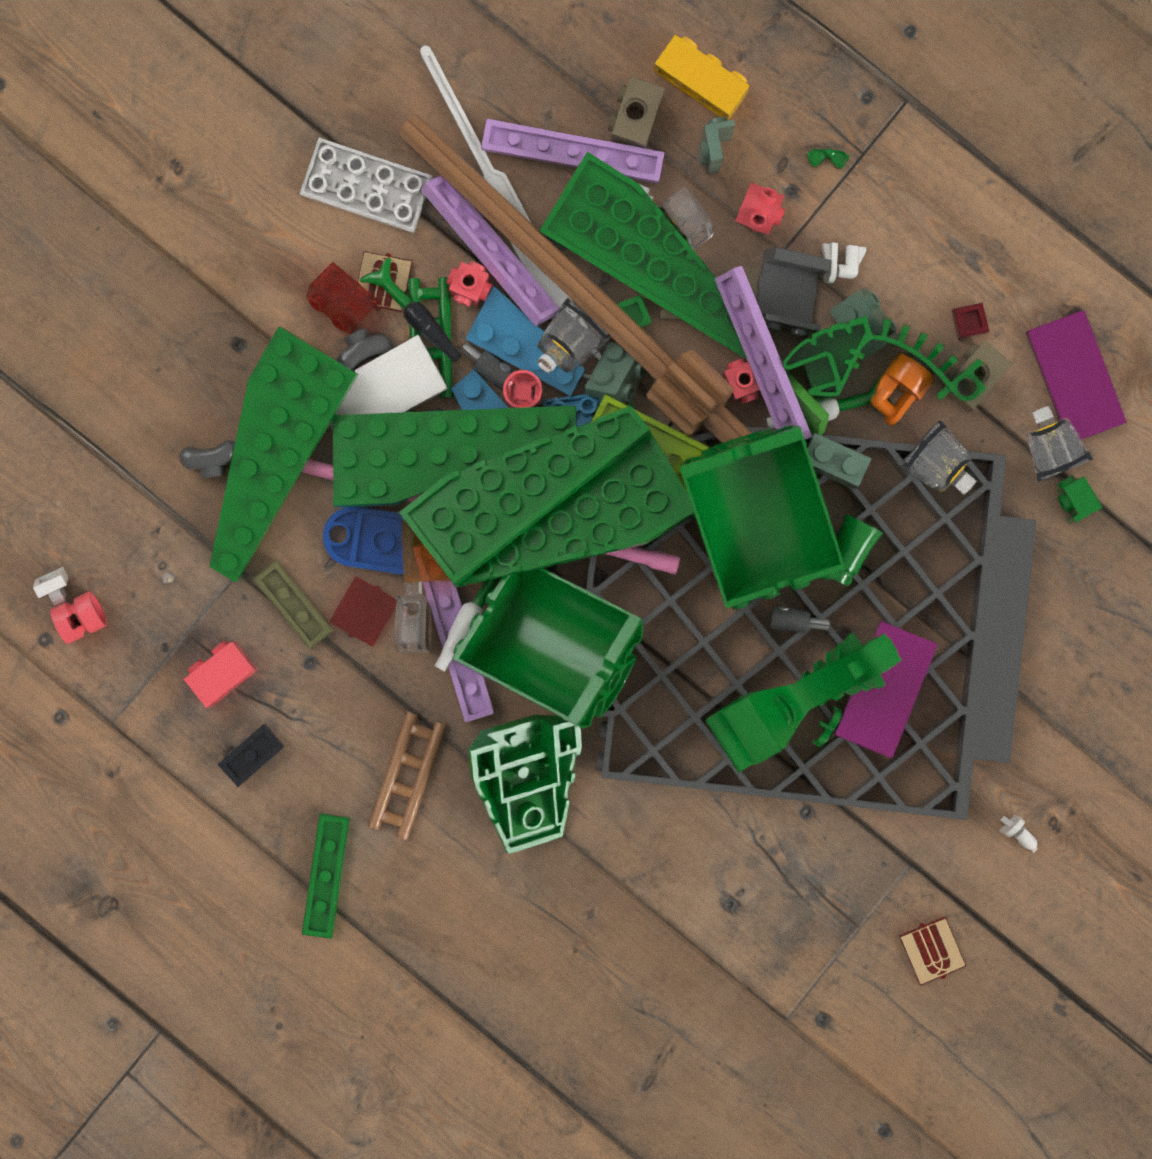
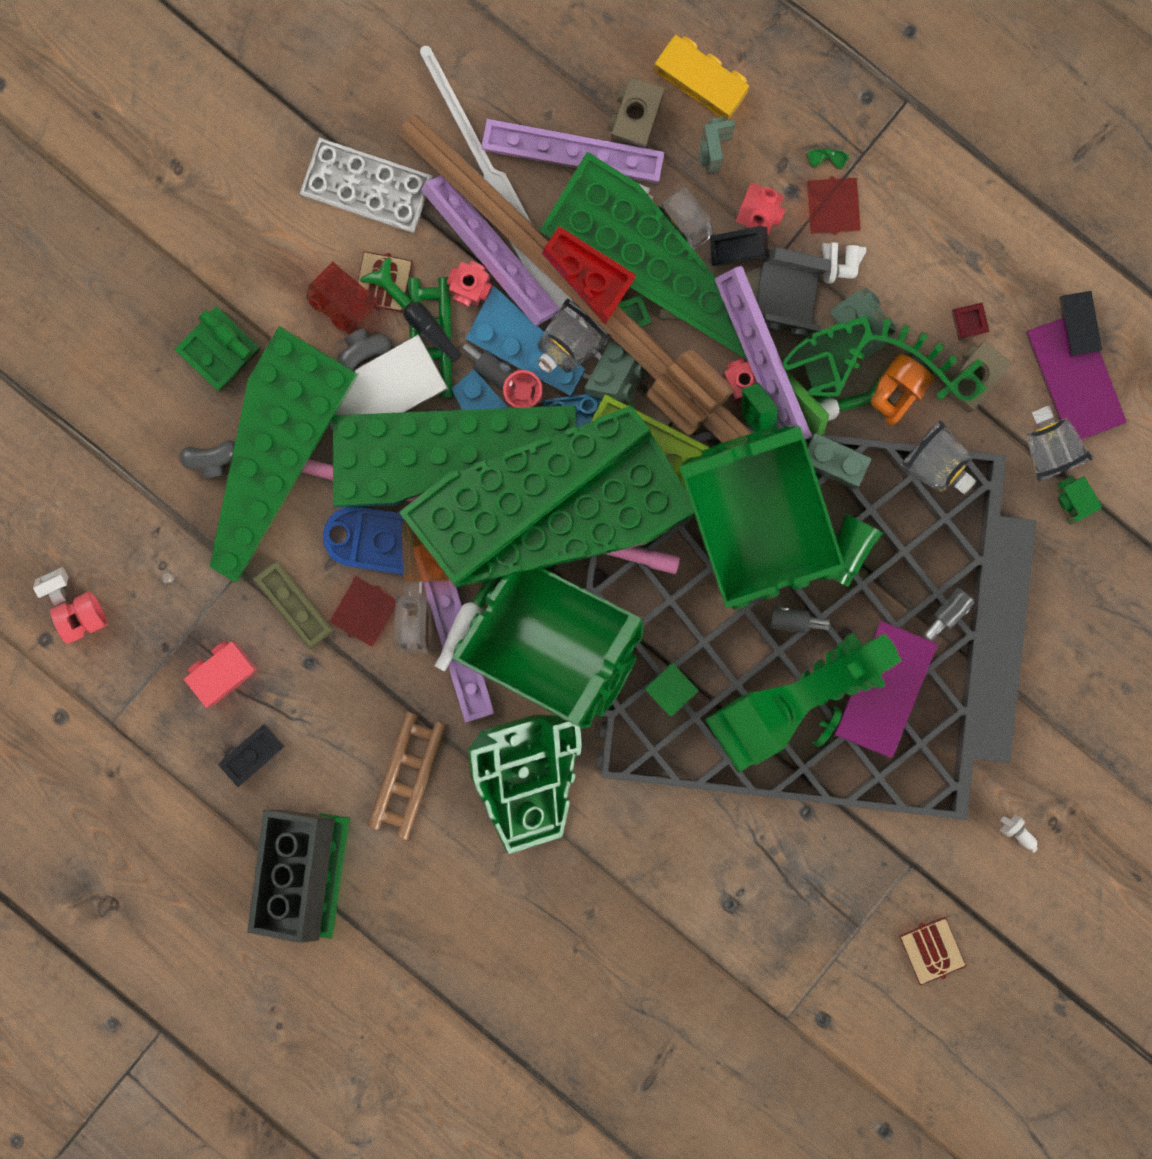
(217, 348): none -> green plate
(291, 875): none -> pearl dark grey brick
(589, 272): none -> red wing
(671, 689): none -> green piece
(739, 246): none -> black tile
(758, 409): none -> green piece
(833, 205): none -> clear red piece
(950, 613): none -> dark grey piece
(1080, 323): none -> black tile

